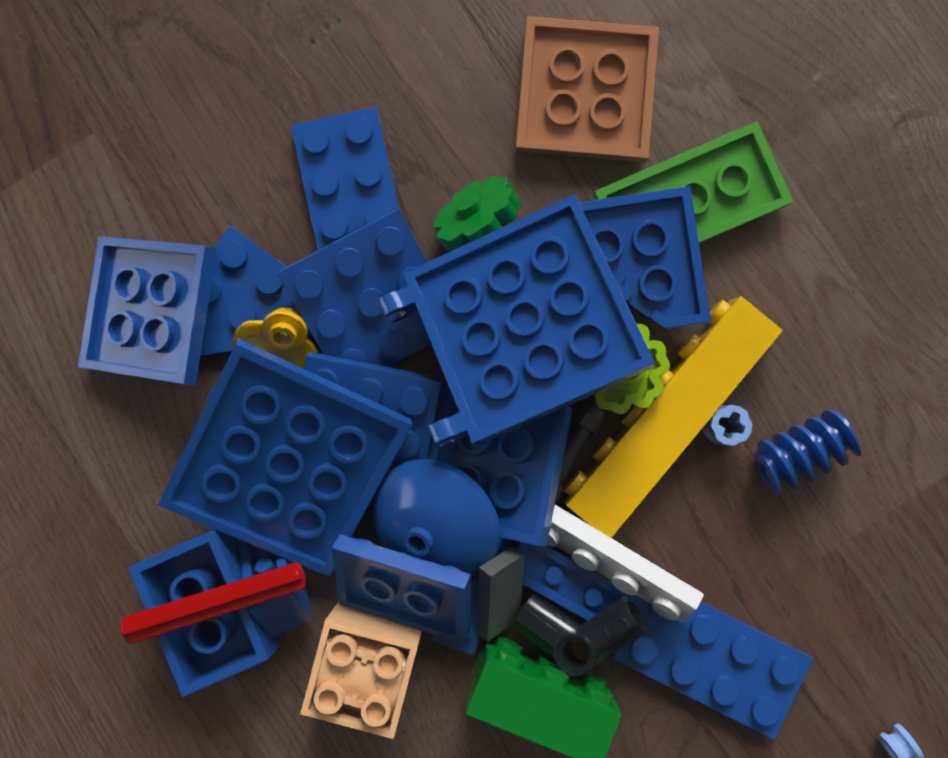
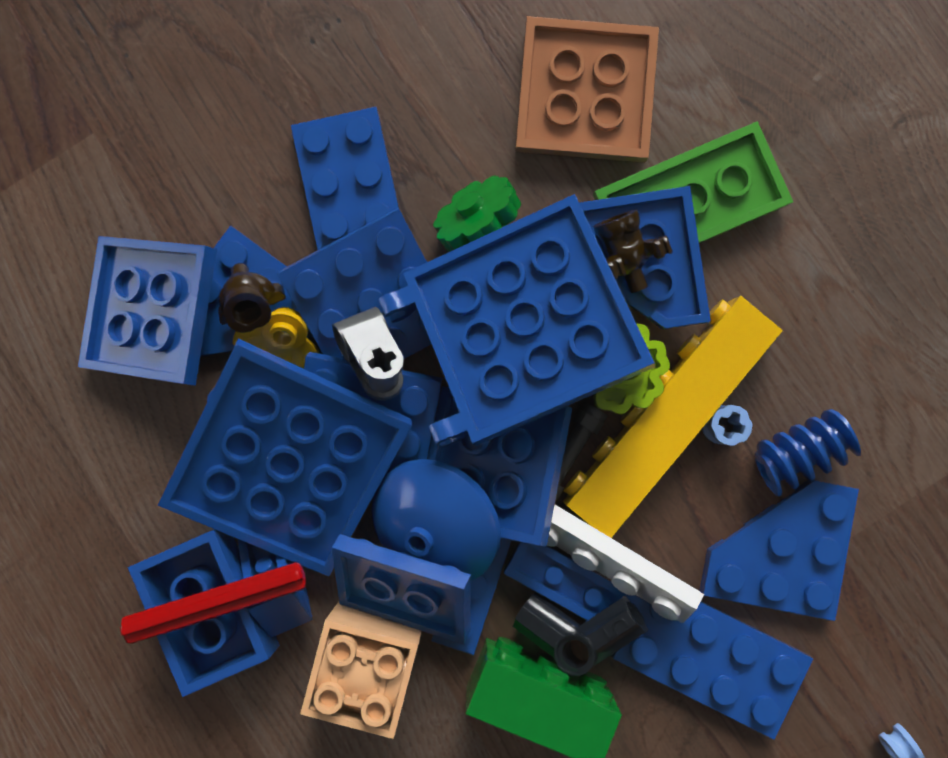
(245, 299): none -> dark brown piece
(371, 353): none -> piece
(499, 592): dark grey tile -> none
(627, 250): none -> dark brown piece
(787, 554): none -> blue plate

